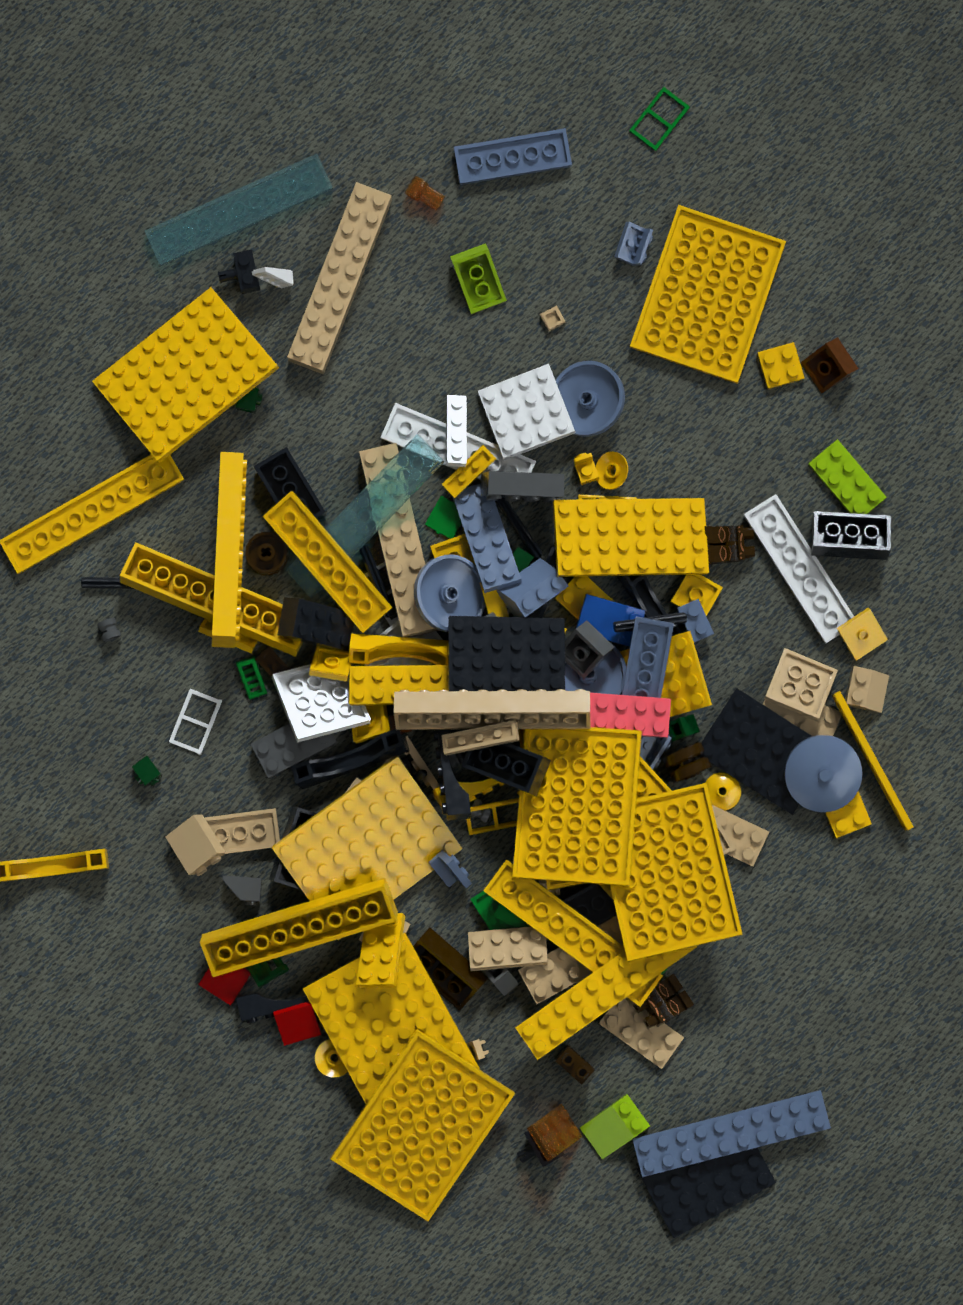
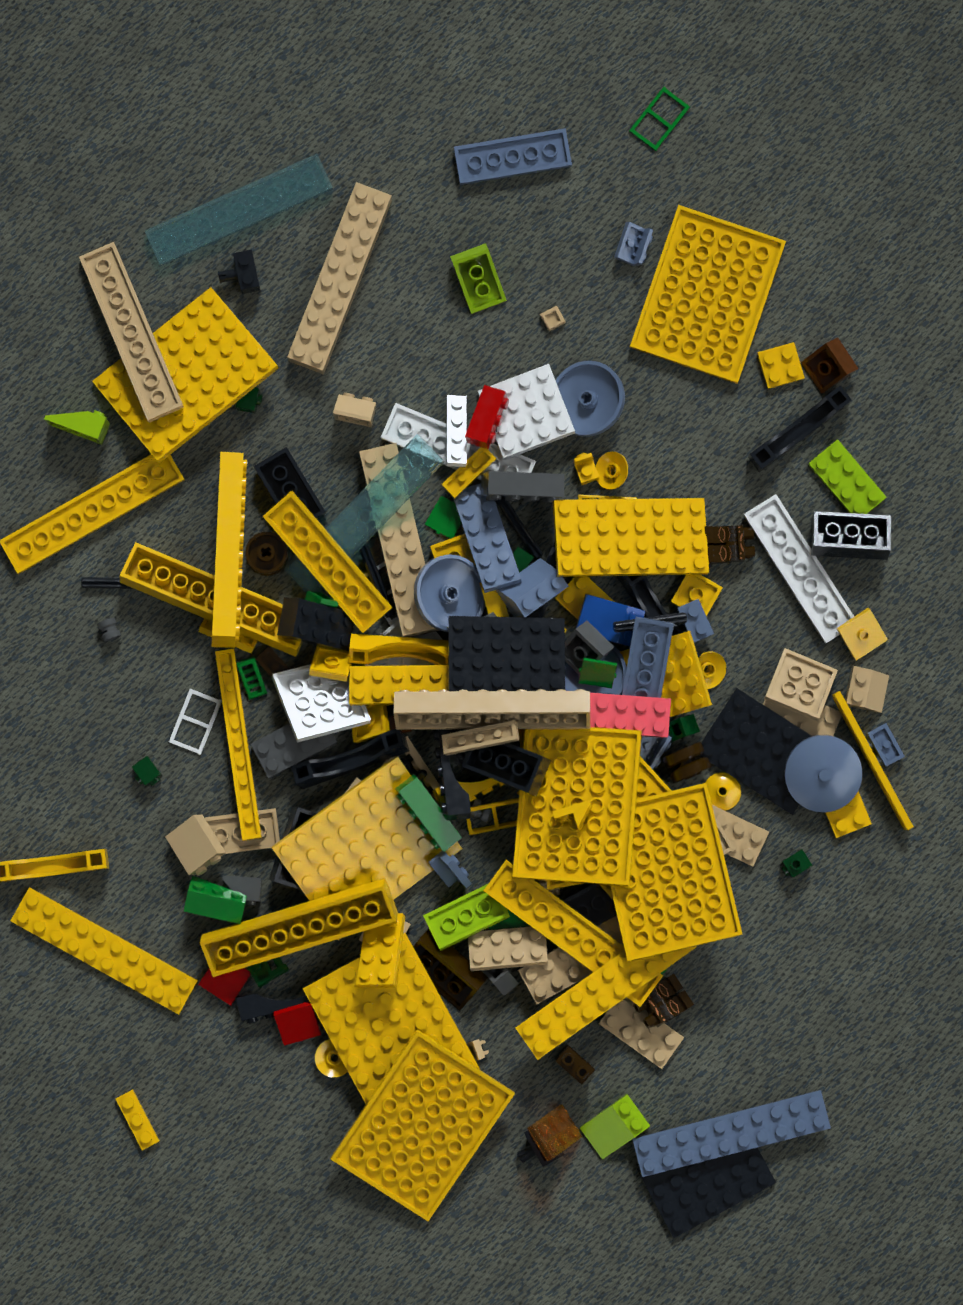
(82, 424): none -> lime slope
(104, 950): none -> yellow plate
(131, 332): none -> tan plate
(137, 1119): none -> yellow plate
(214, 901): none -> green wedge
(238, 745): none -> yellow plate
(278, 277): white slope -> none
(321, 598): none -> green slope
(354, 410): none -> tan slope
(420, 191): clear orange piece -> none
(428, 813): none -> green brick
(464, 917): none -> lime plate
(487, 417): none -> red brick
(579, 811): none -> yellow slope
(597, 673): none -> green piece
(715, 668): none -> yellow dish
(795, 864): none -> dark green brick
(800, 429): none -> black arch
(884, 745): none -> sand blue bracket

